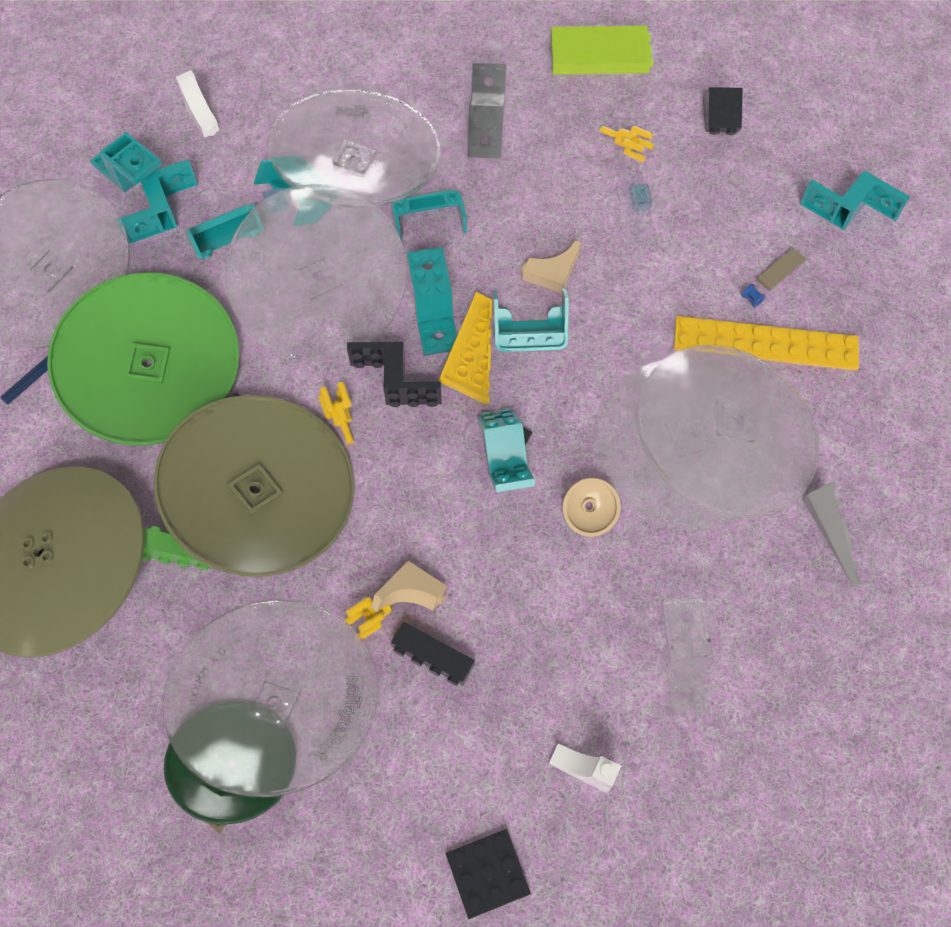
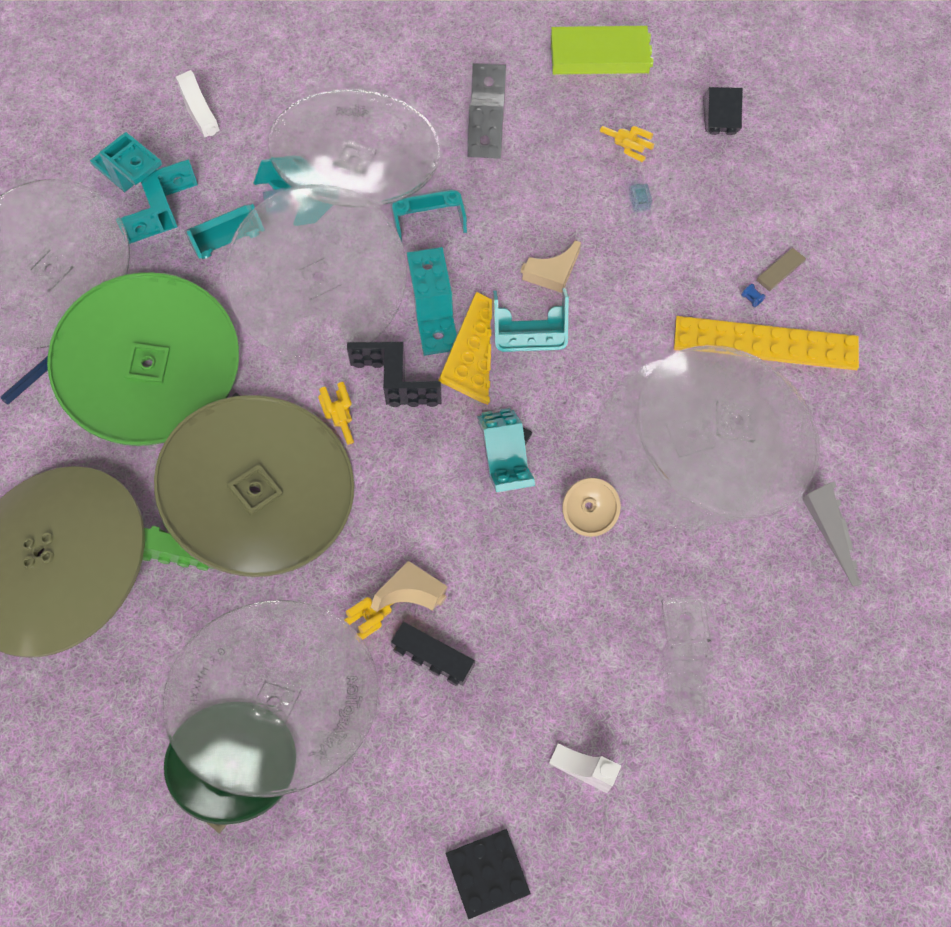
(865, 190): teal bracket -> none

